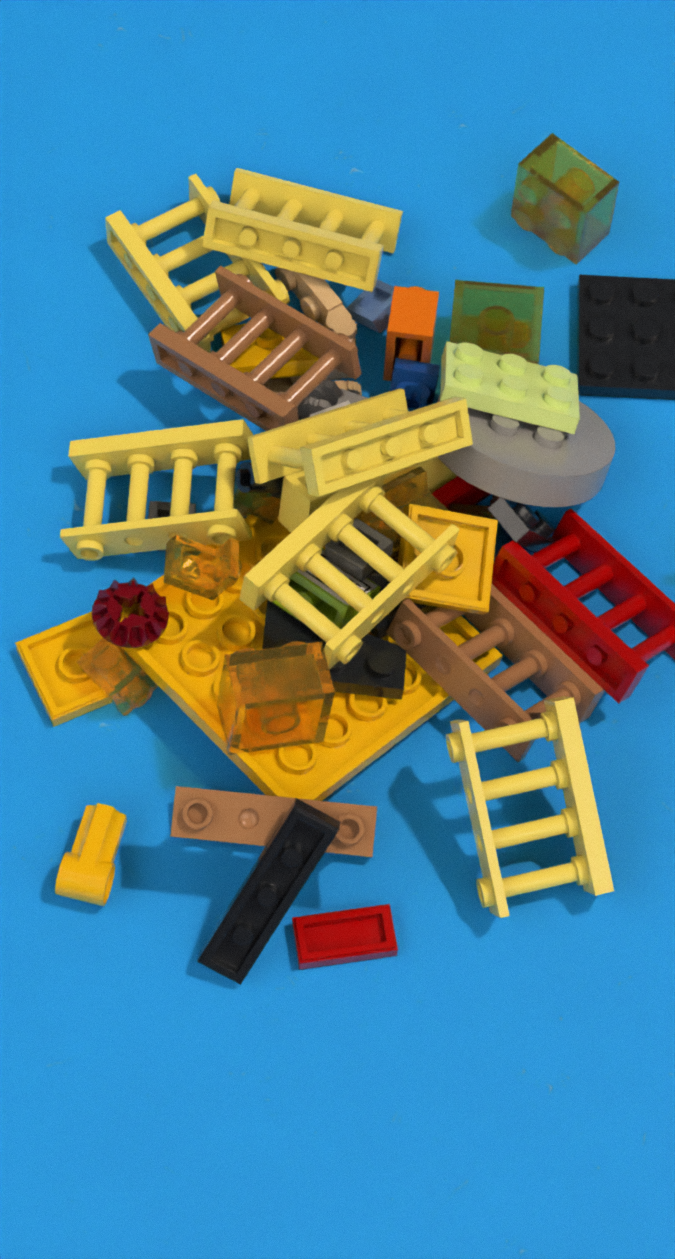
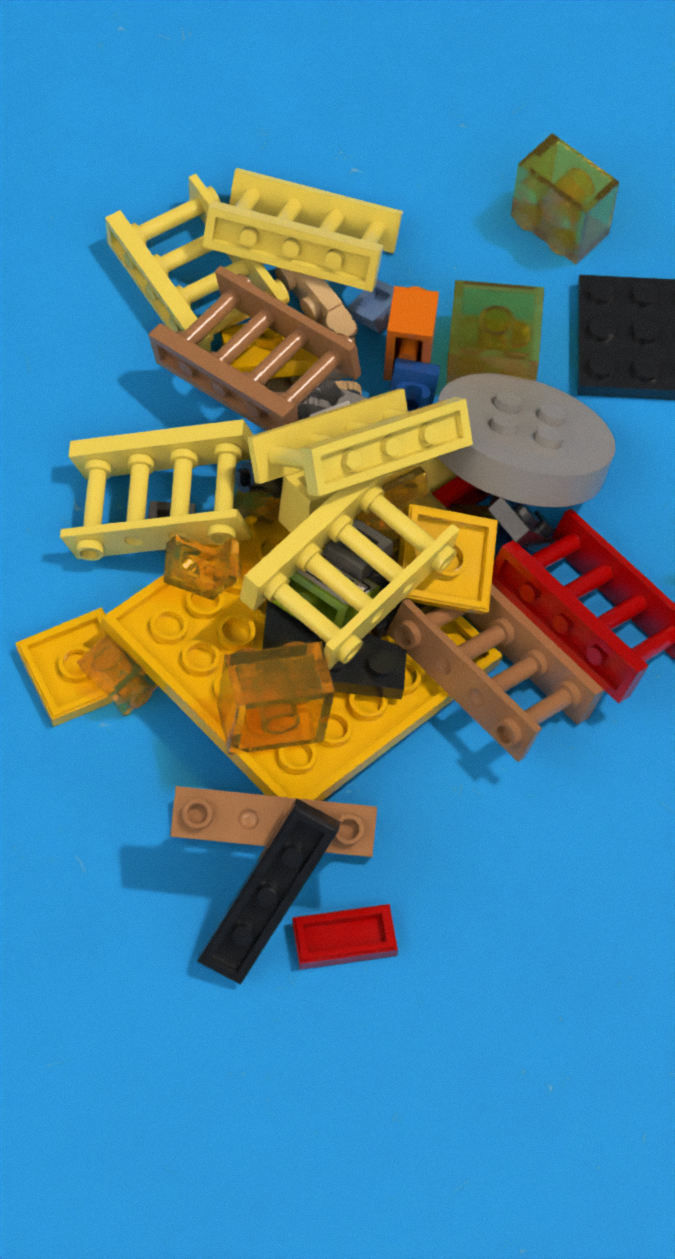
(90, 866): yellow piece -> none
(135, 630): dark red gear -> none
(510, 386): yellowish green plate -> none
(577, 820): light yellow fence -> none

